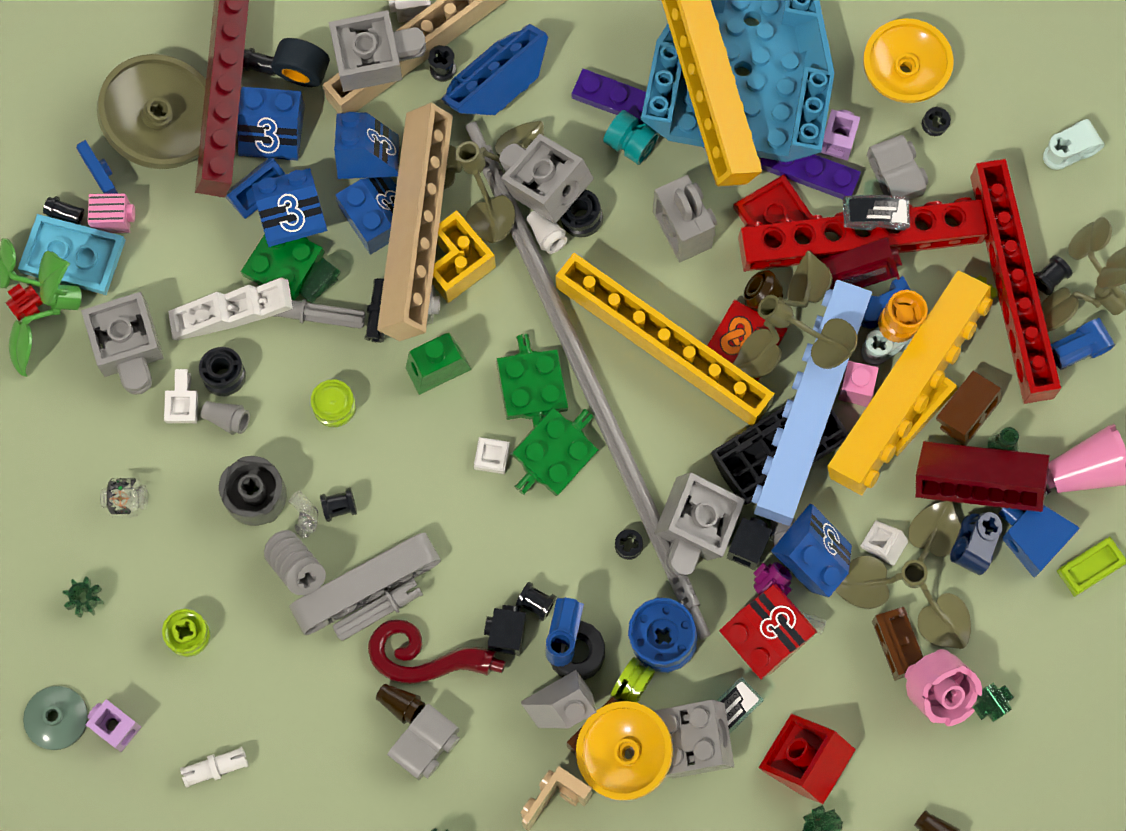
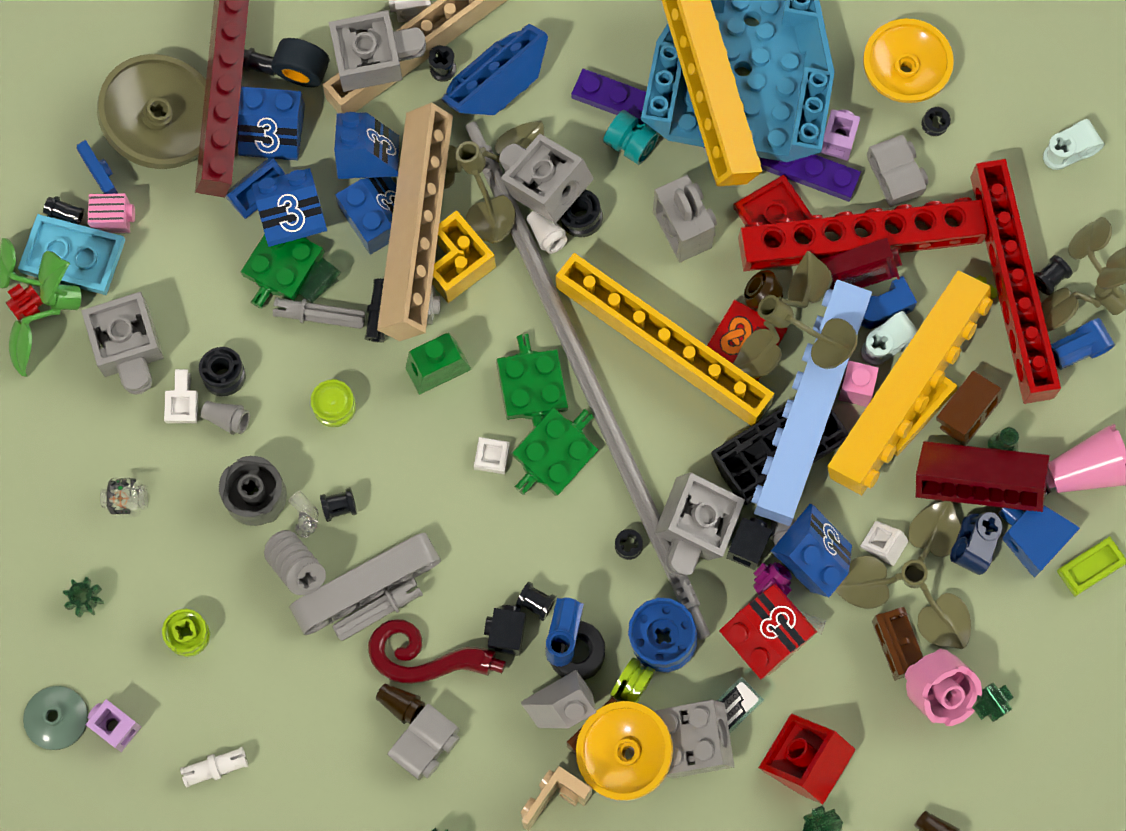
(230, 310): white slope -> none
(875, 211): slope -> none
(902, 316): light orange wheel -> none

